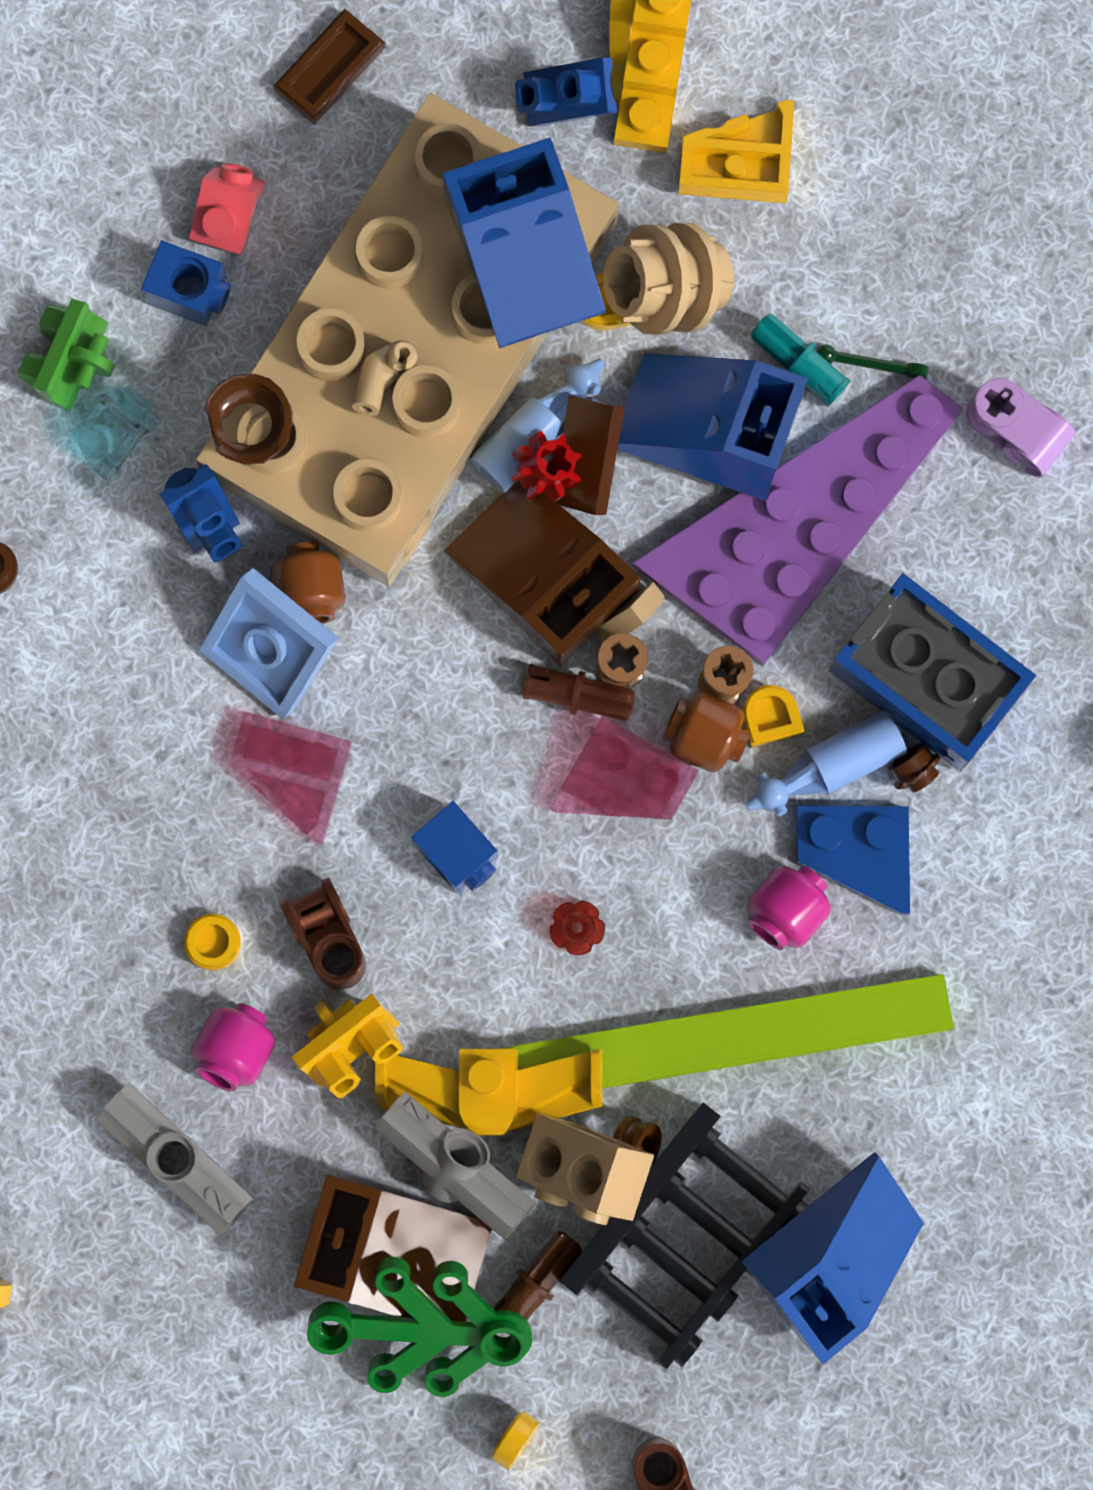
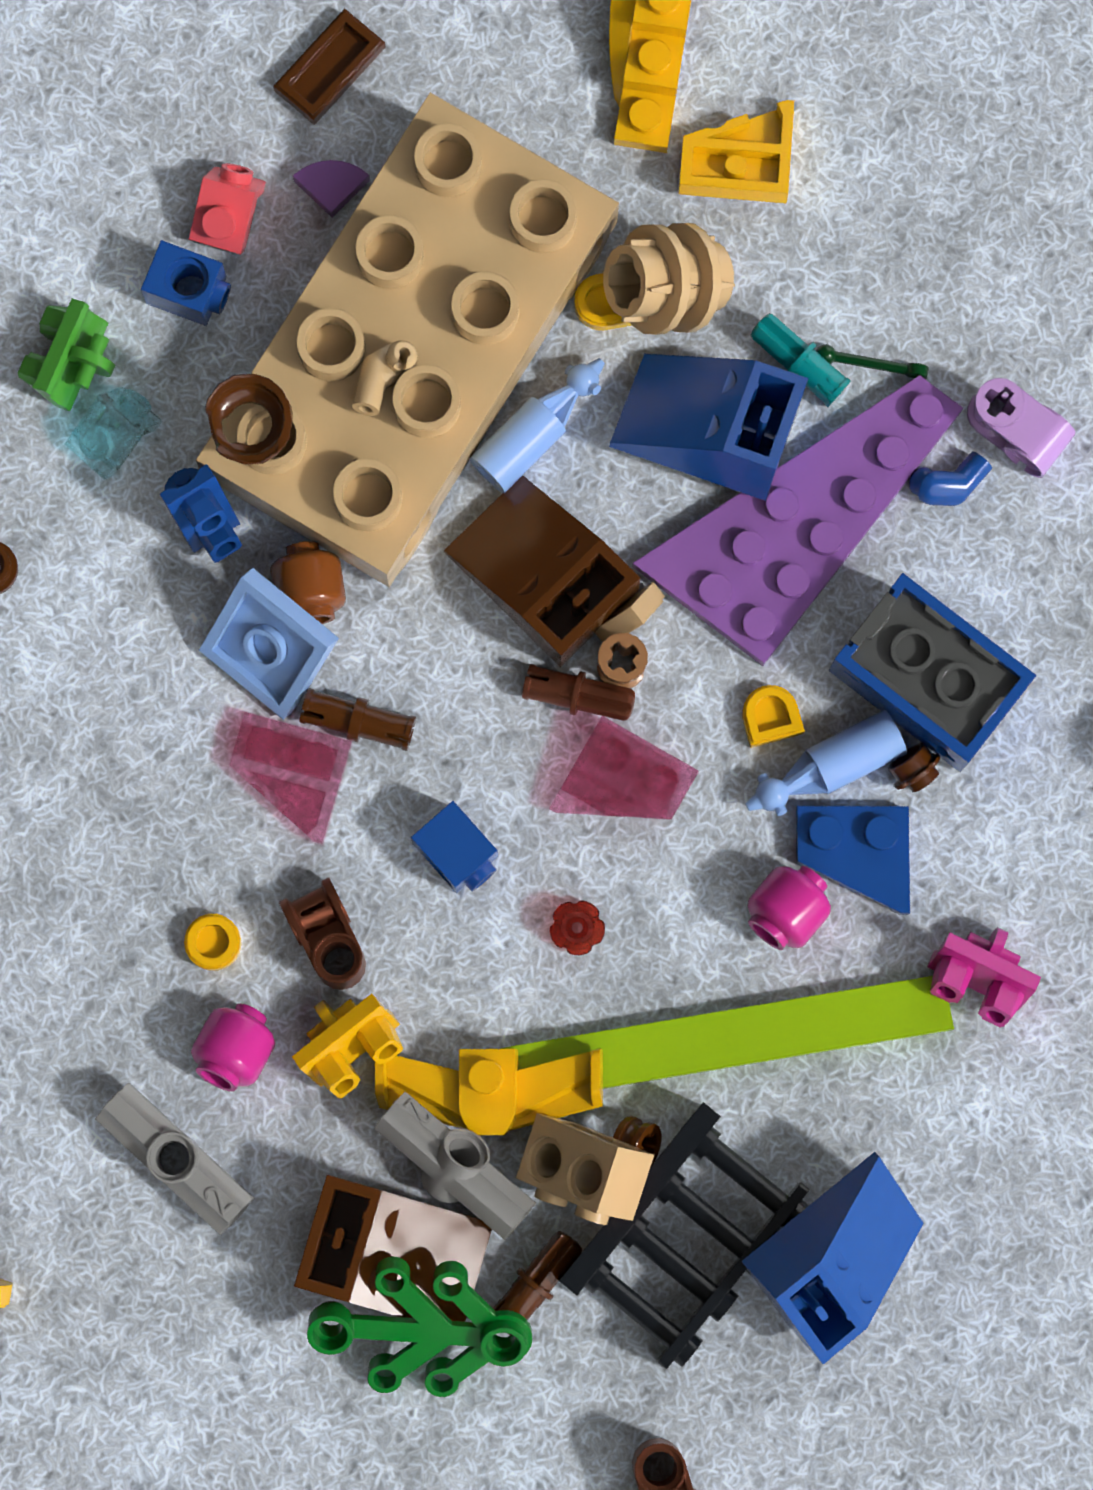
(331, 183): none -> medium lavender tile
(357, 719): none -> reddish brown pin
(515, 1440): yellow tile -> none
(523, 242): blue slope -> none
(546, 466): red gear -> none
(566, 92): blue hips -> none
(594, 431): reddish brown tile -> none
(706, 731): dark orange head -> none
(735, 663): medium nougat bush -> none
(949, 487): none -> blue arm
(986, 969): none -> dark pink hips

